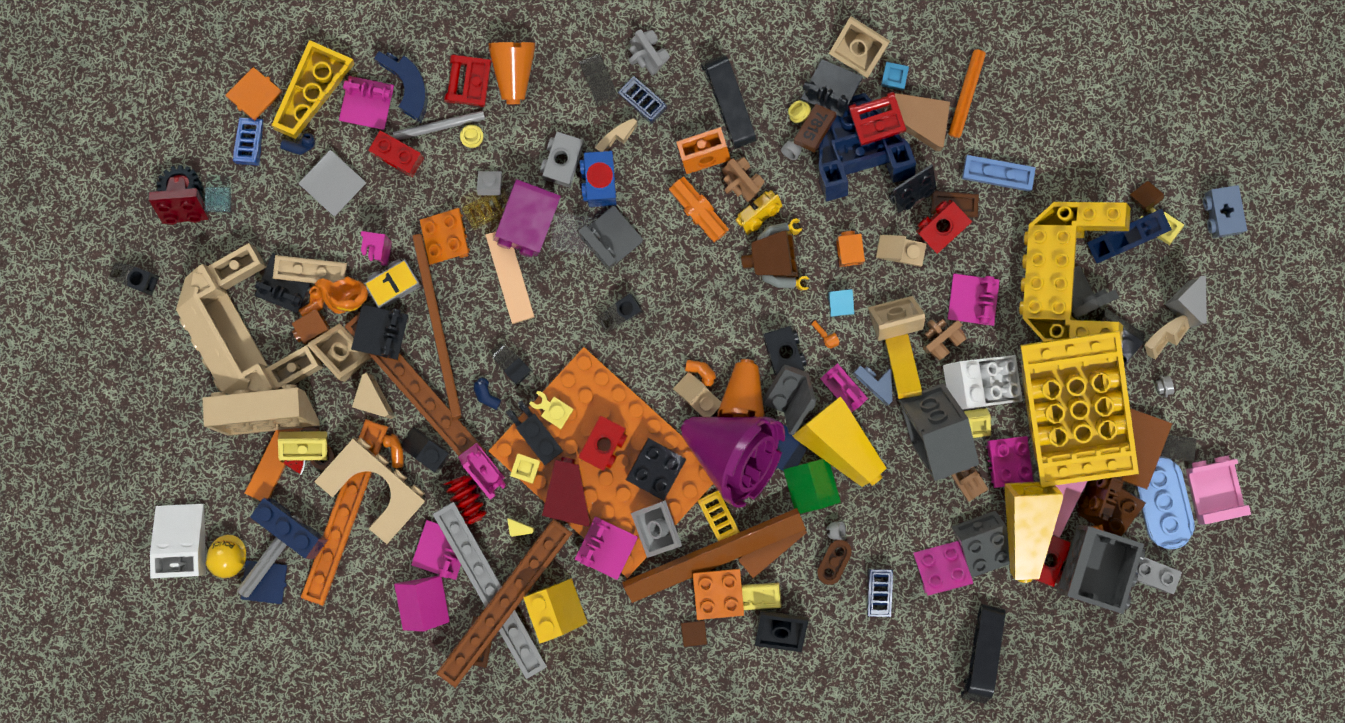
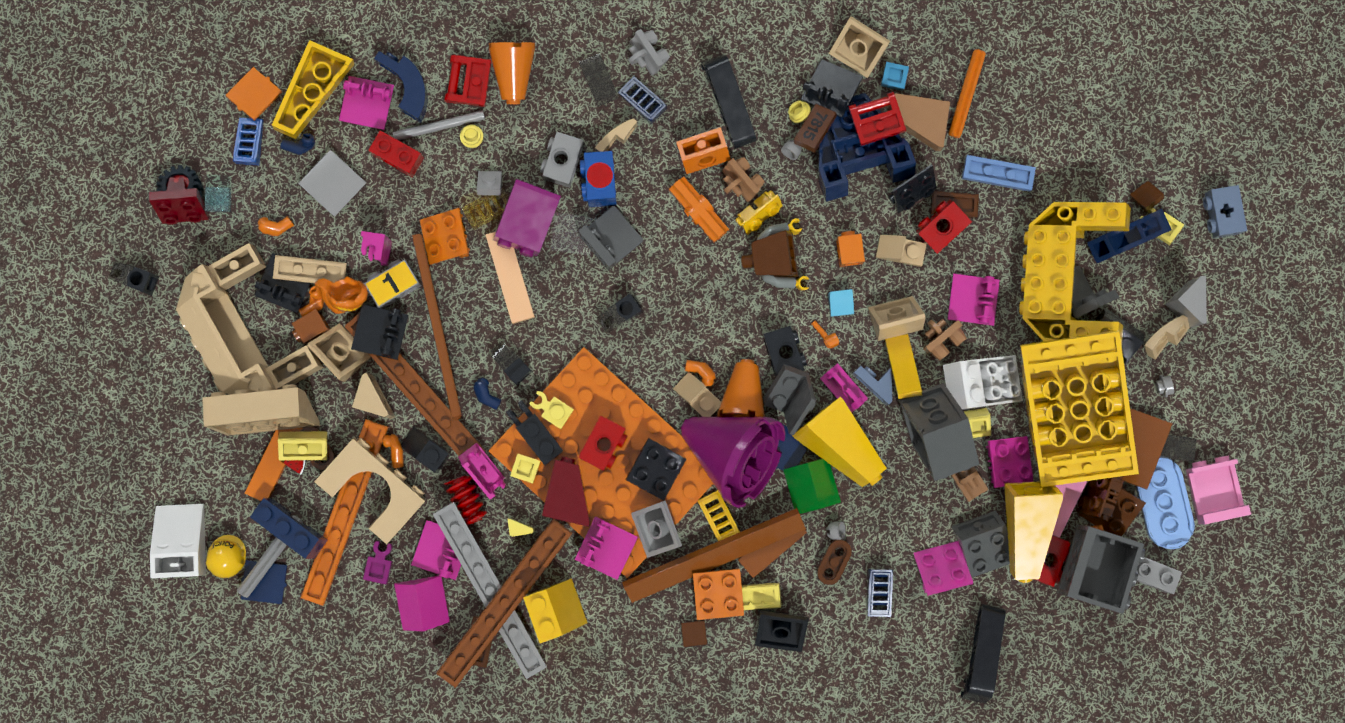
(273, 228): none -> orange arm
(378, 567): none -> magenta plate

